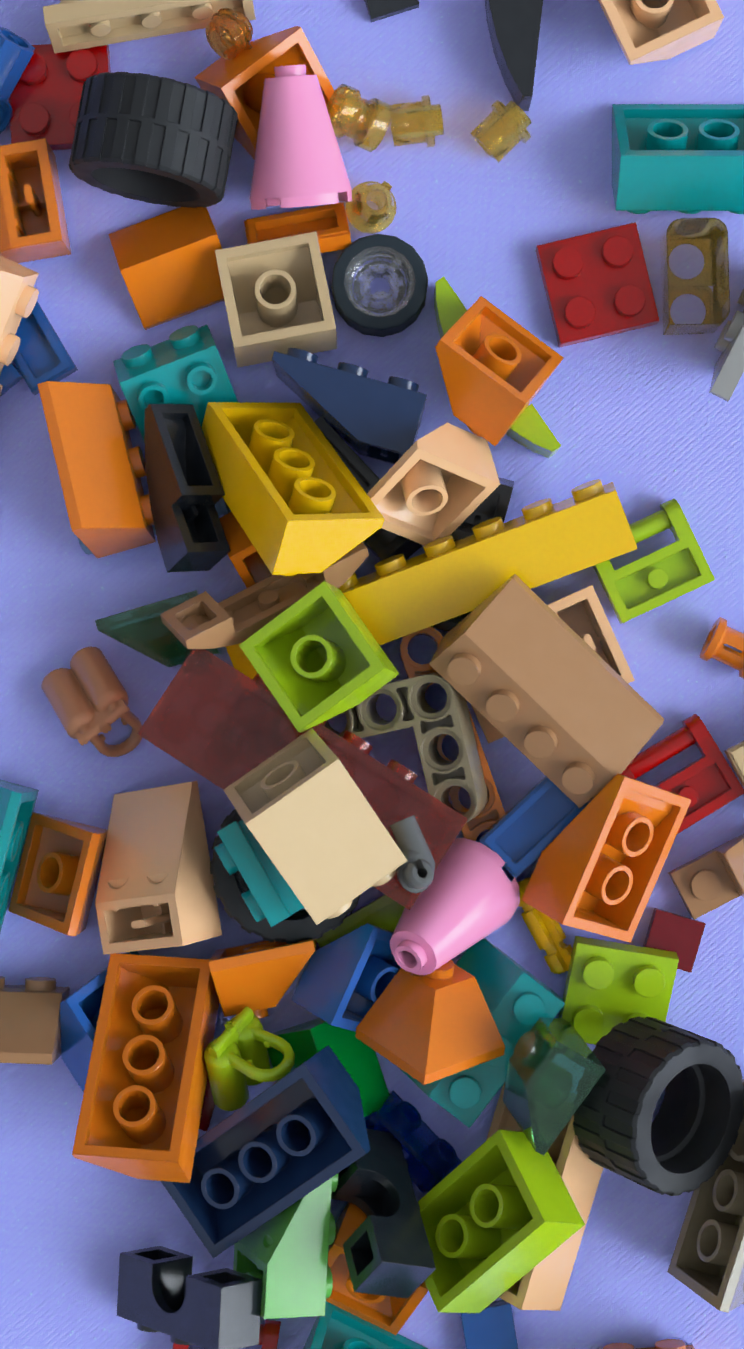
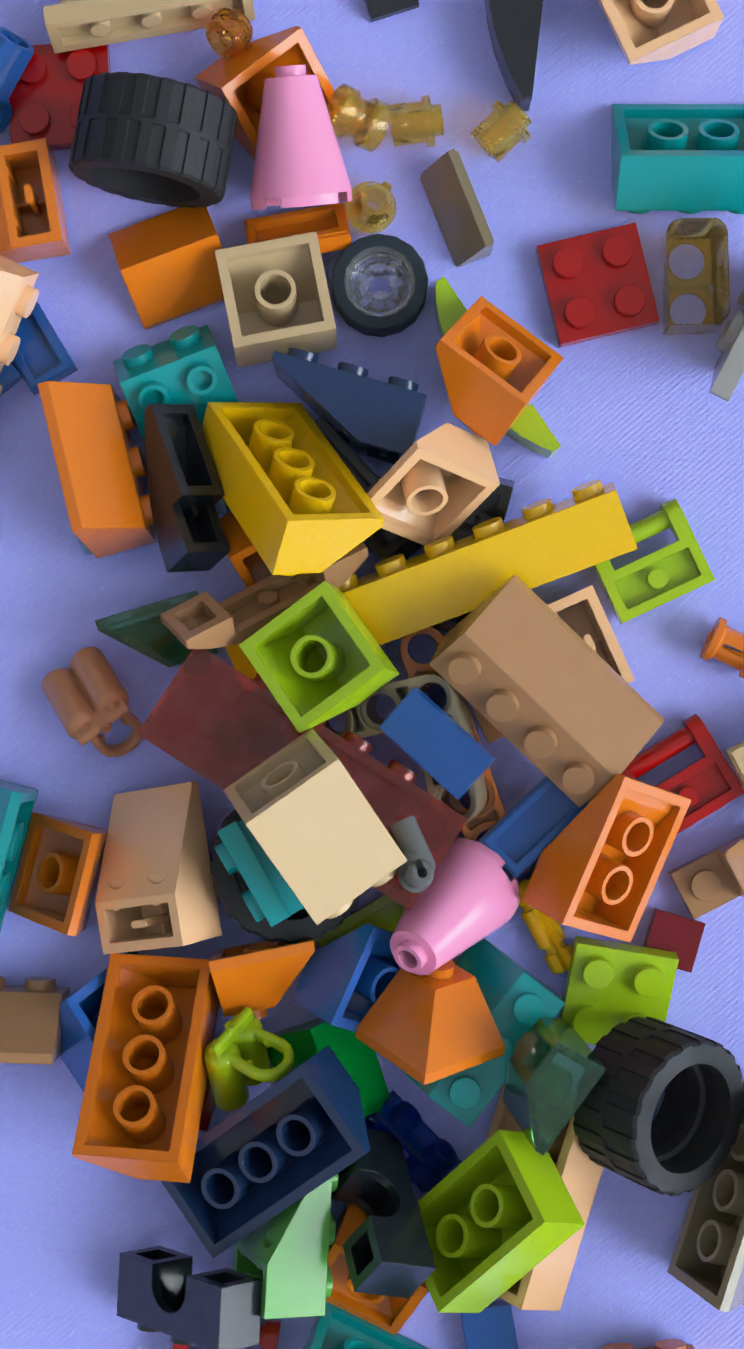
(437, 743): none -> blue tile
(457, 209): none -> dark tan slope

